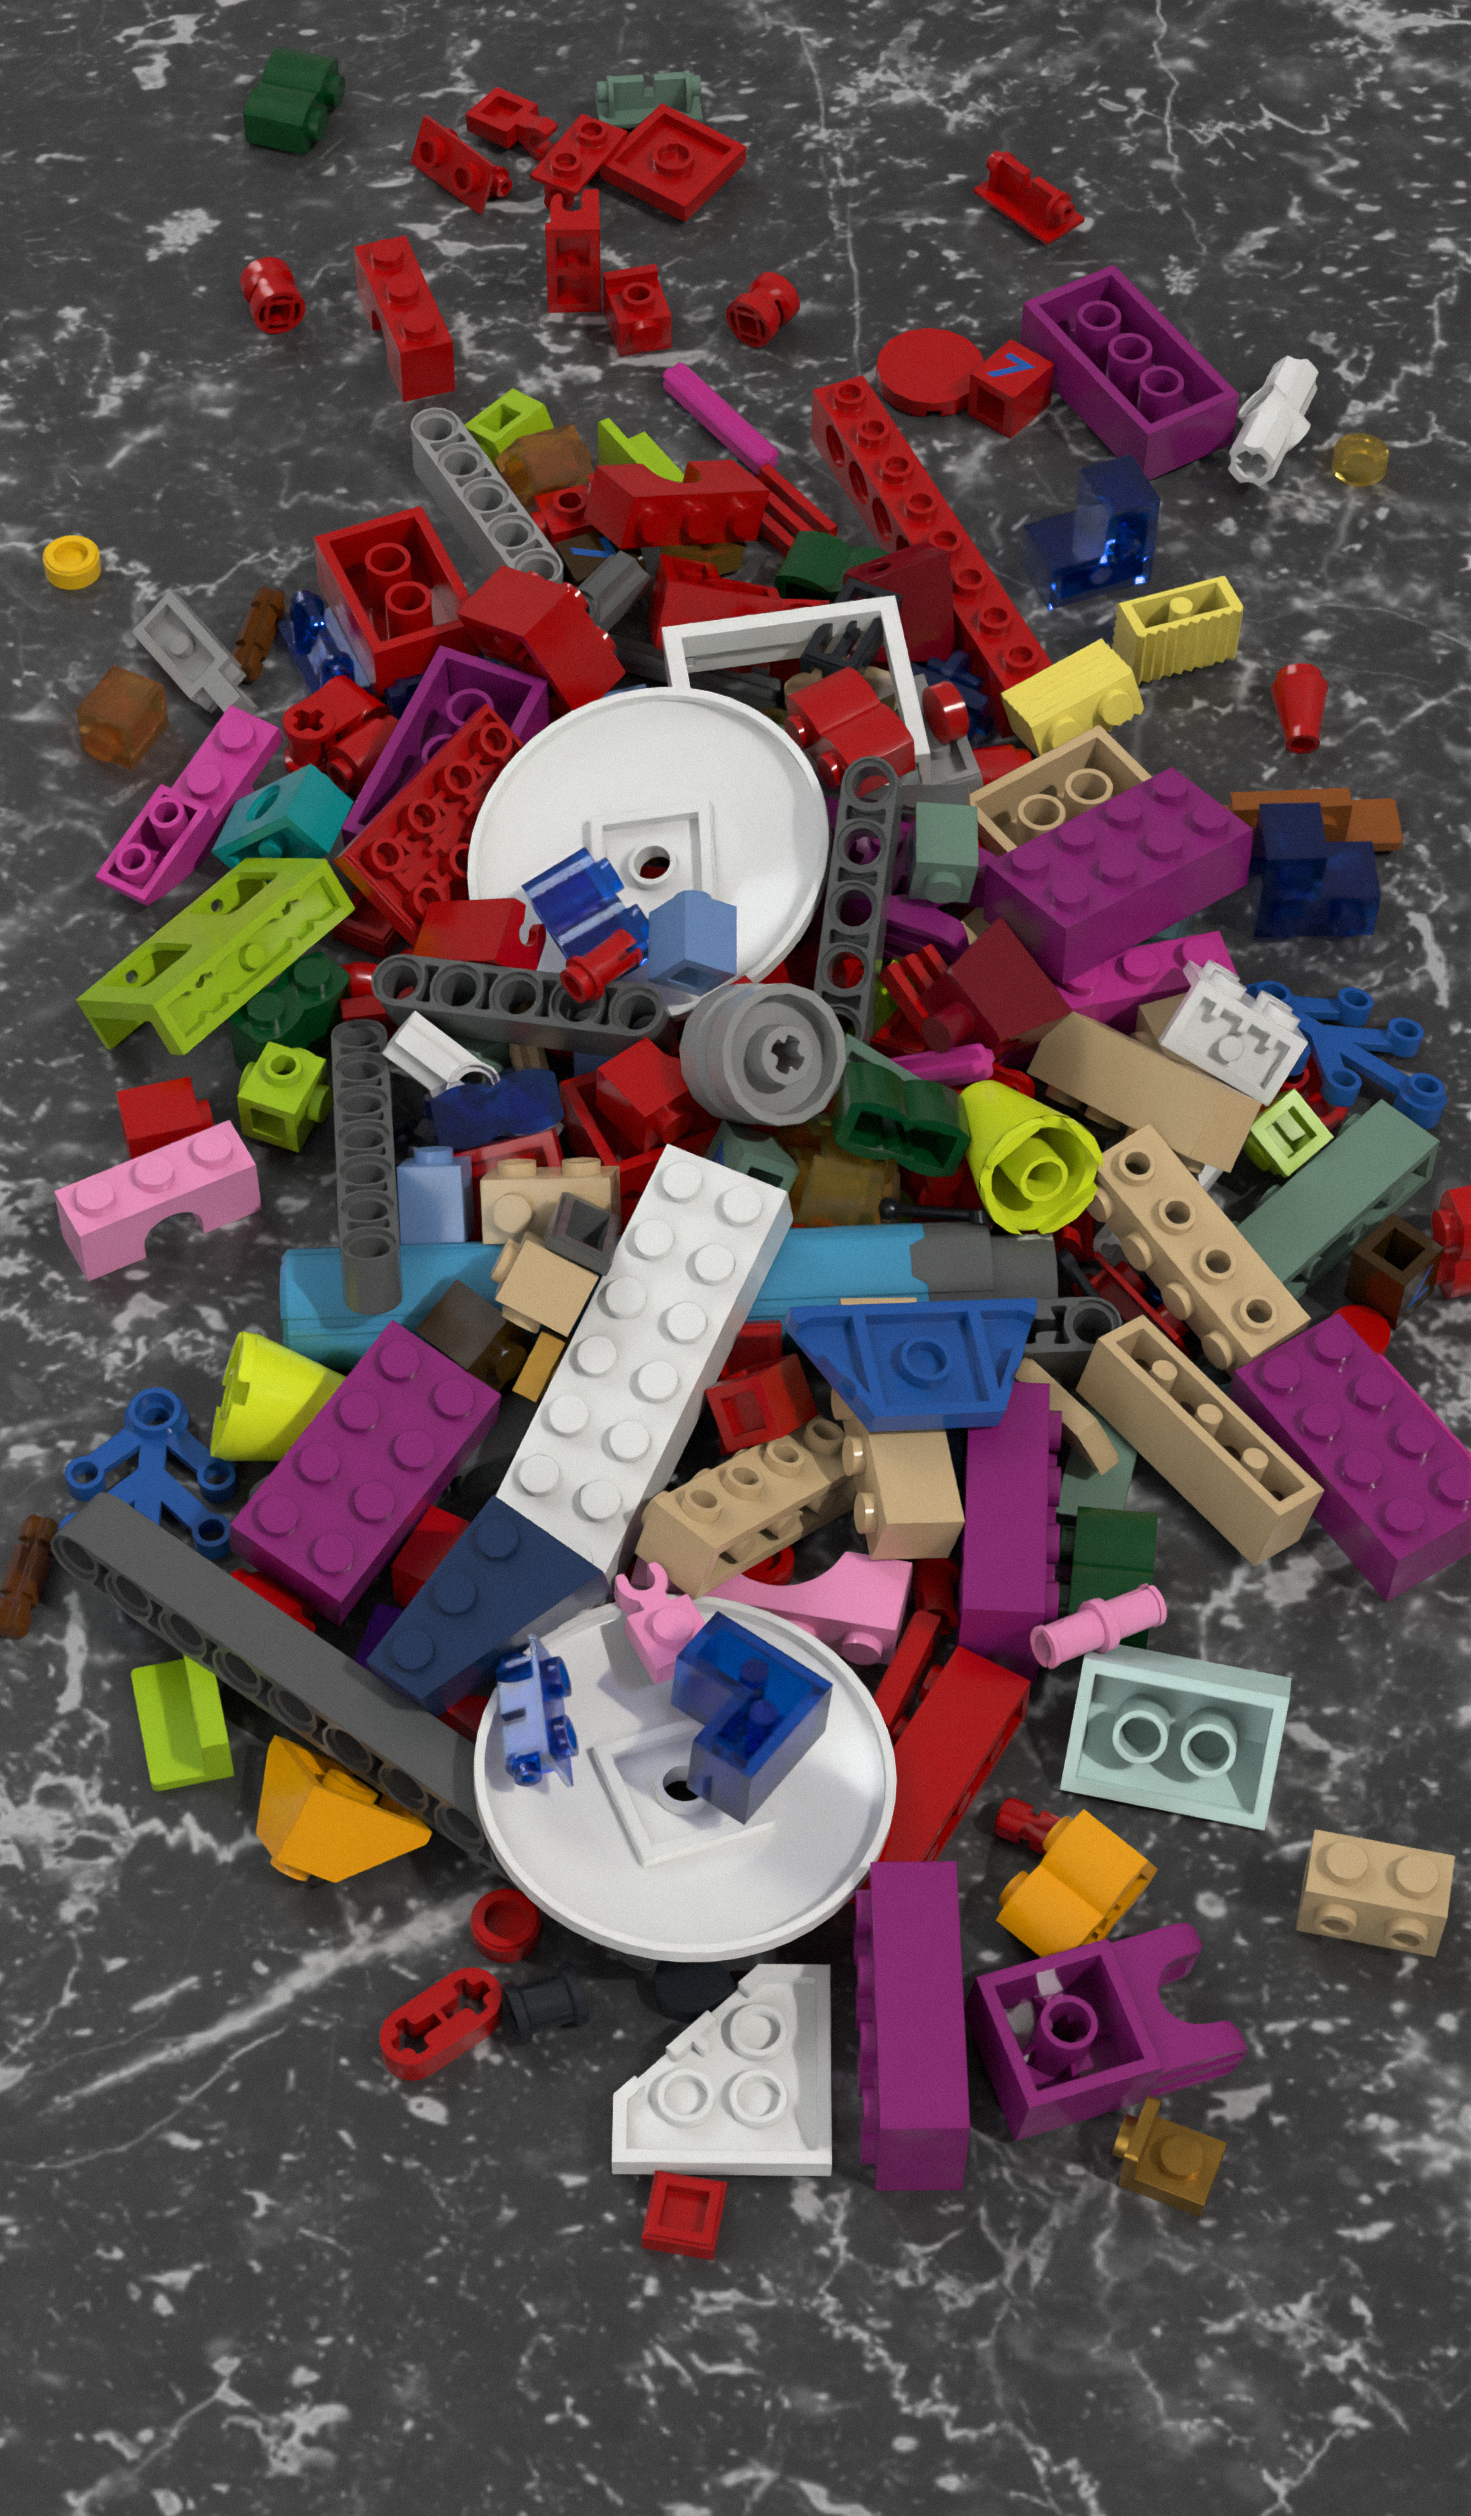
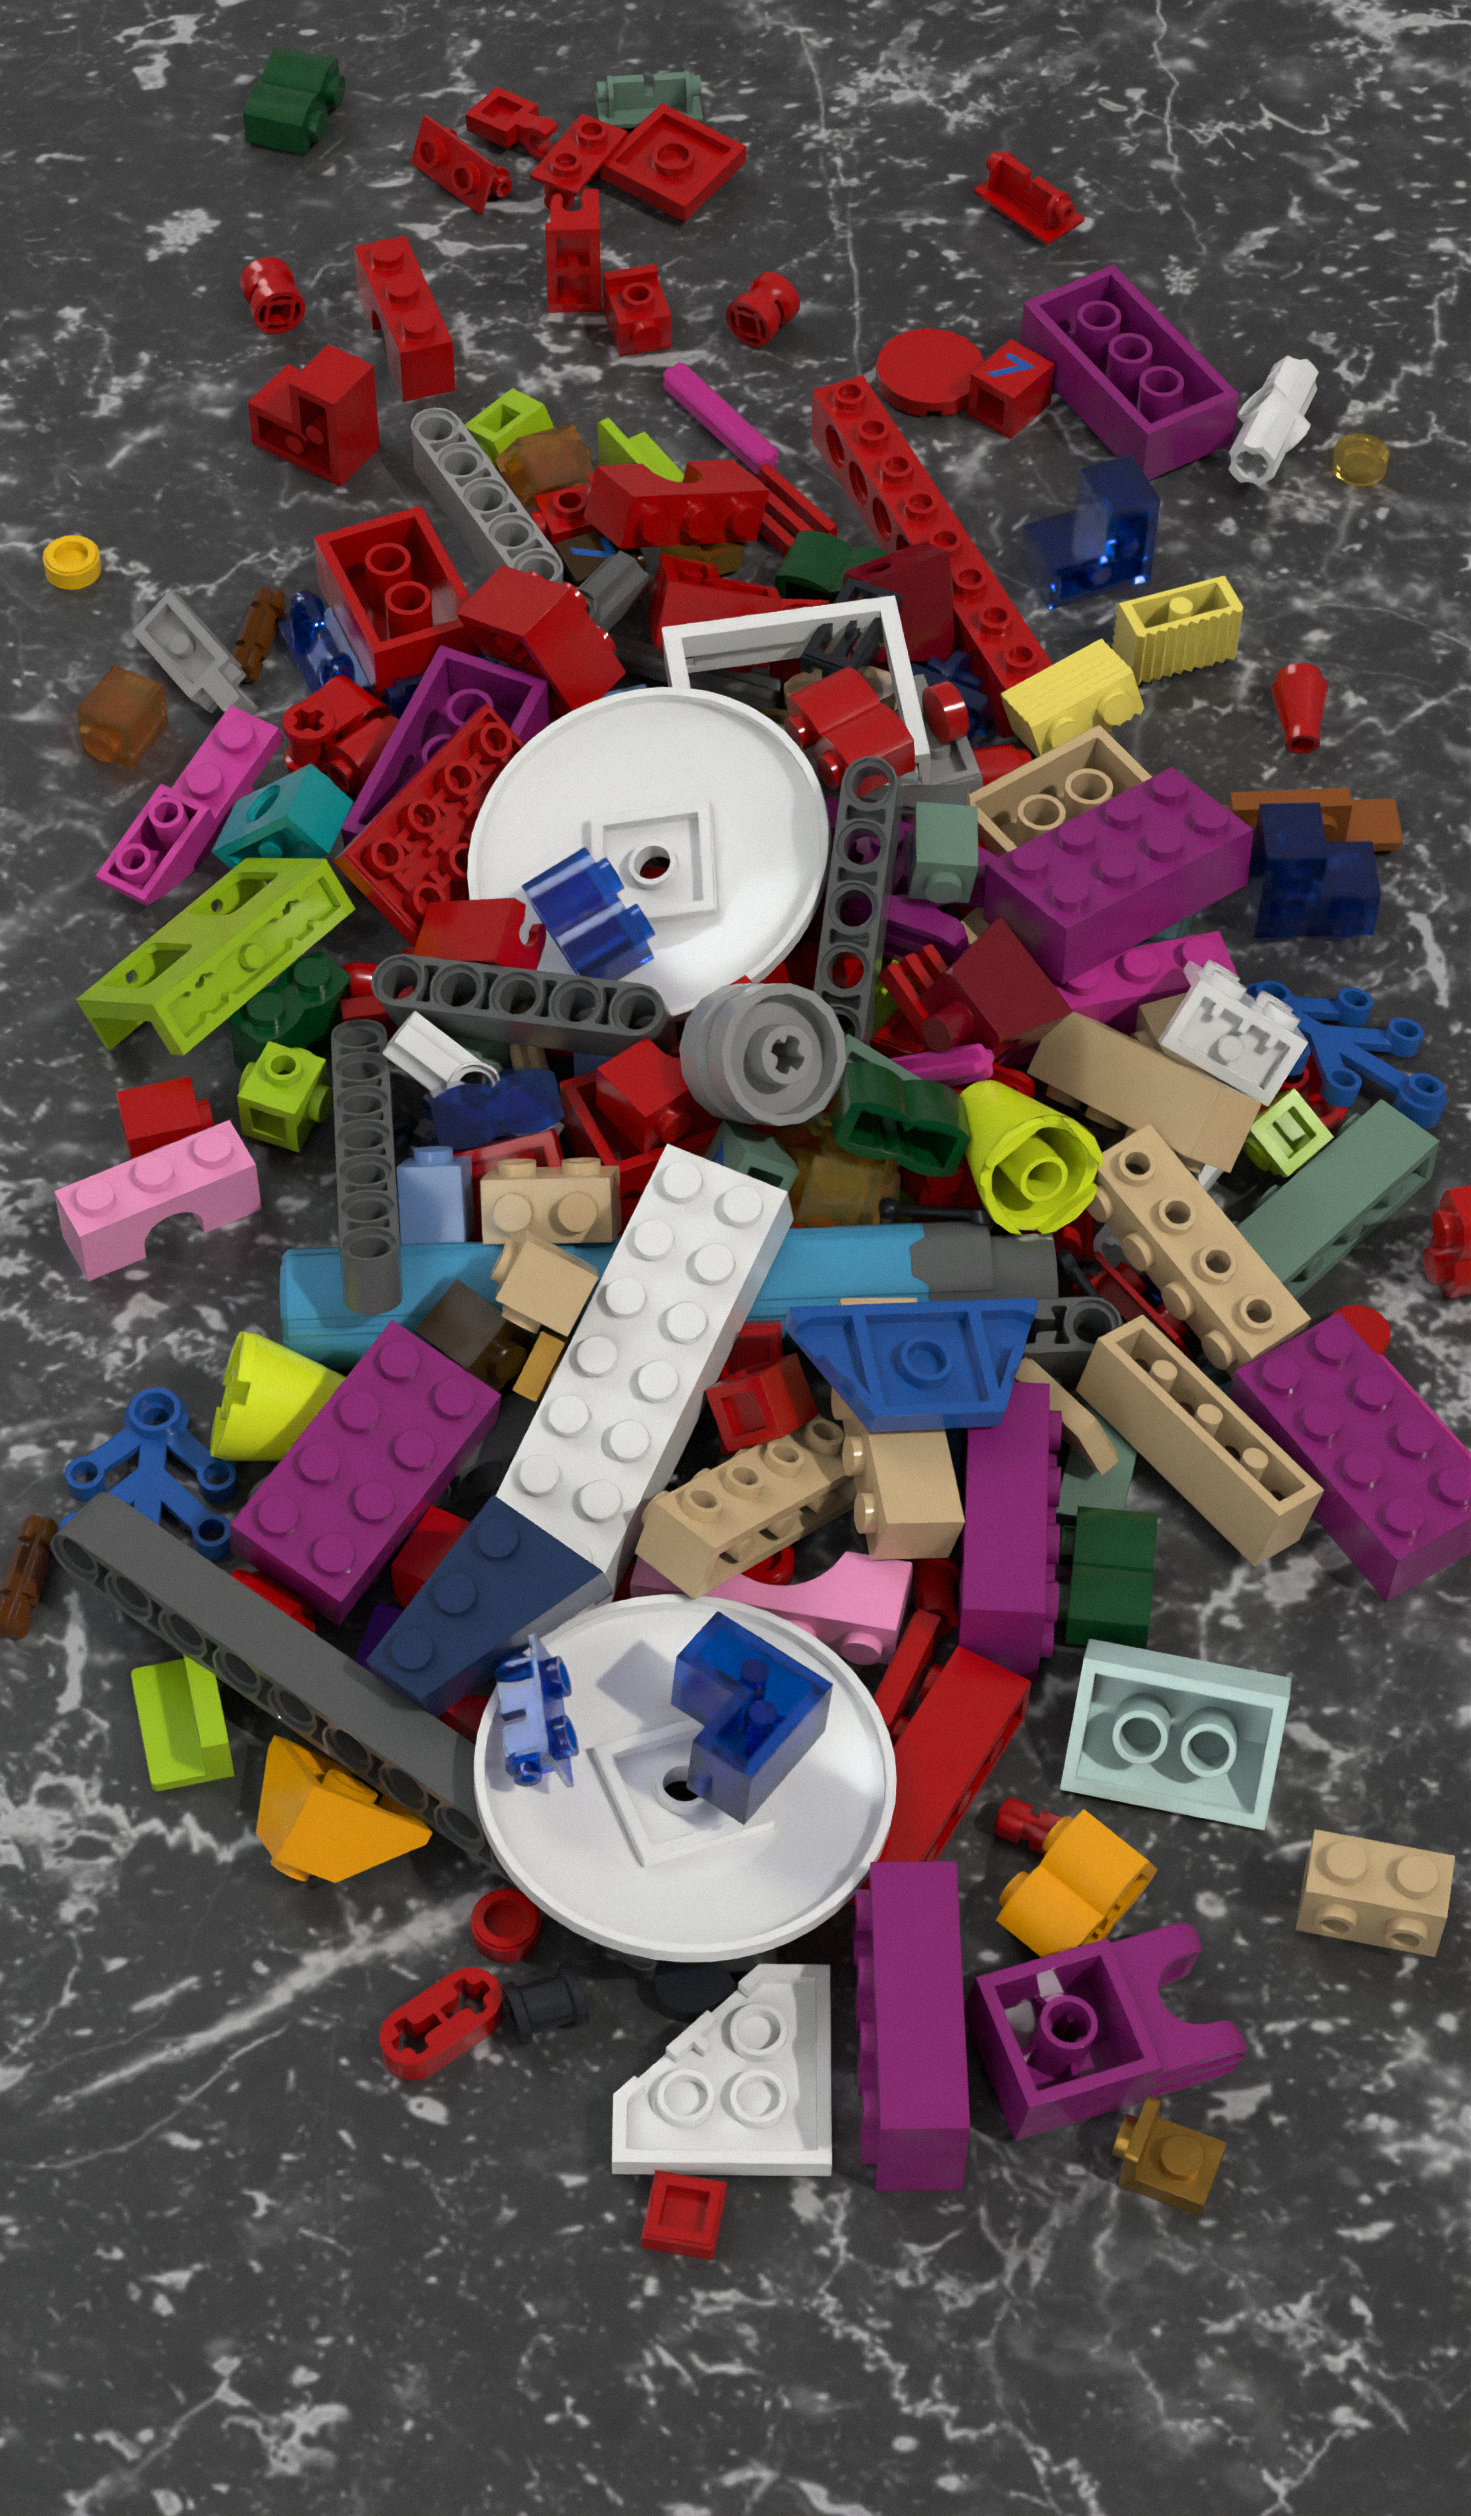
(319, 415): none -> red brick
(367, 928): red tile -> none
(582, 1233): dark grey slope -> none
(588, 975): red pin -> none
(656, 1624): bright pink plate -> none
(692, 943): medium blue brick -> none
(1098, 1626): bright pink pin -> none
(1393, 1270): dark brown brick -> none

